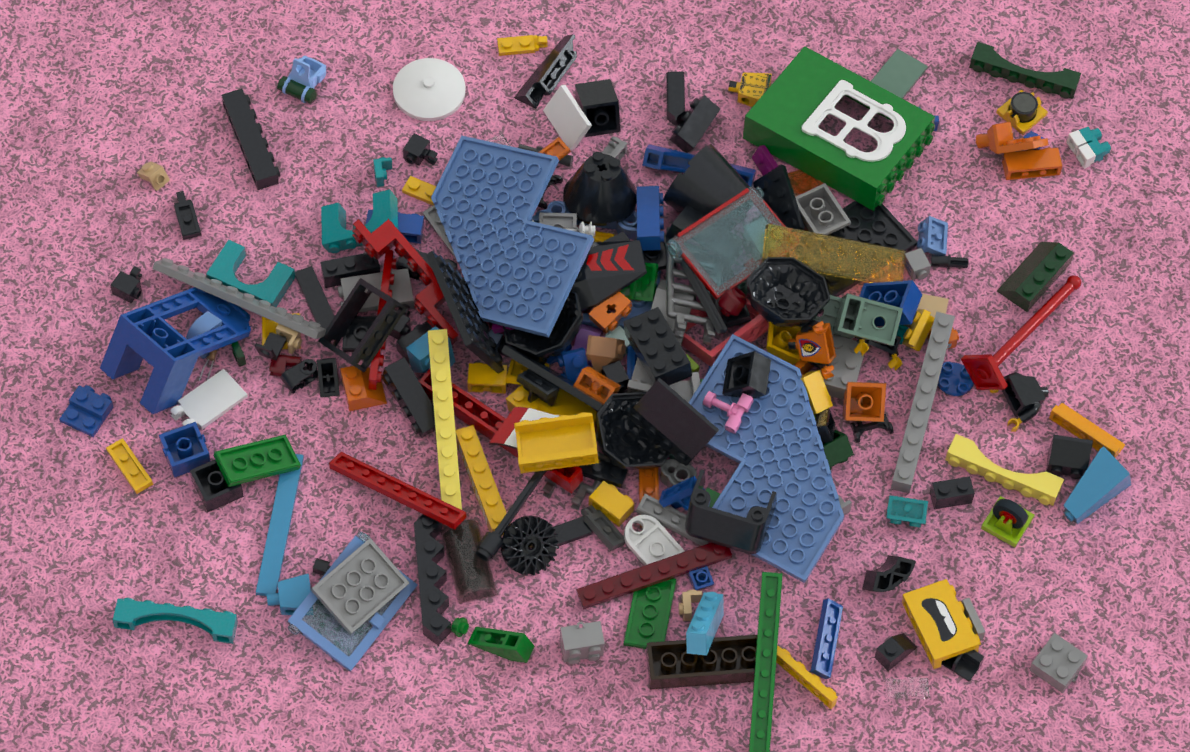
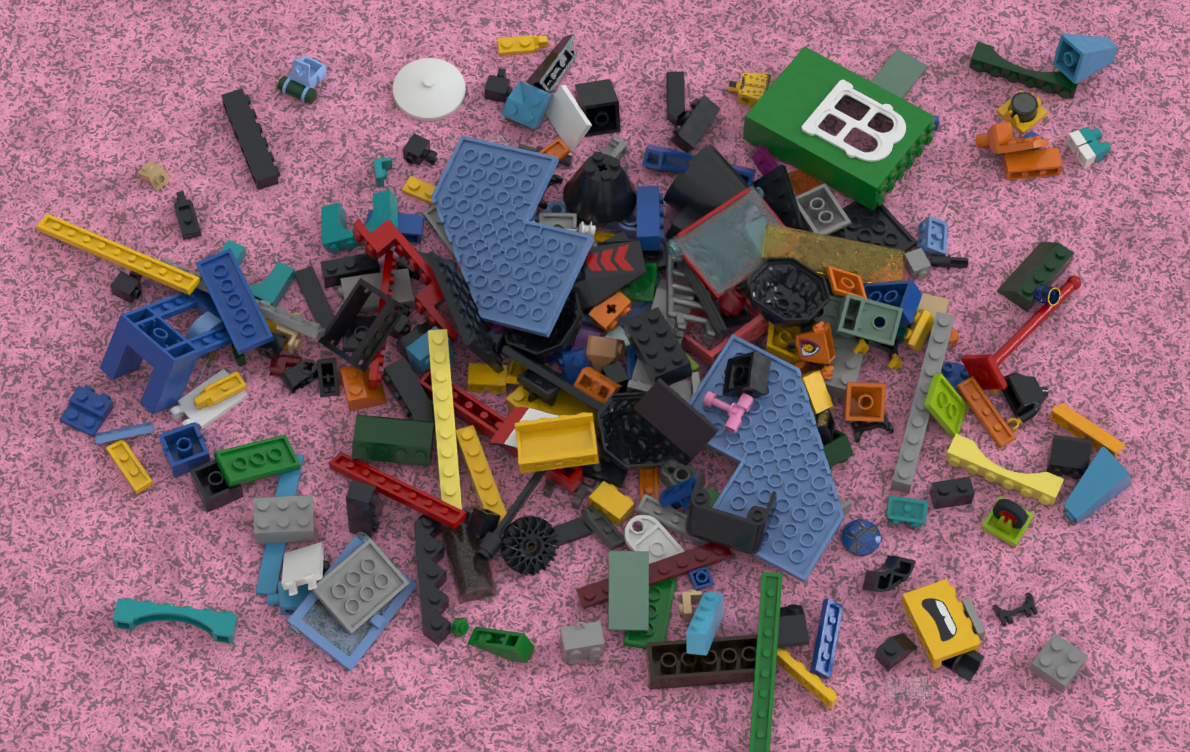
(118, 254): none -> yellow plate
(125, 432): none -> medium blue tile
(220, 391): none -> yellow hinge
(234, 301): none -> blue plate
(283, 519): none -> light grey brick
(303, 567): none -> white tile
(363, 508): none -> black wedge
(393, 440): none -> dark green slope
(482, 521): none -> black brick
(498, 87): none -> black brick
(527, 105): none -> dark azure slope
(628, 591): none -> sand green tile
(792, 627): none -> black slope
(845, 282): none -> orange slope
(861, 537): none -> blue dish
(945, 404): none -> lime plate
(986, 412): none -> orange tile
(1028, 604): none -> black piece
(1047, 295): none -> clear blue wheel
(1083, 55): none -> dark azure slope

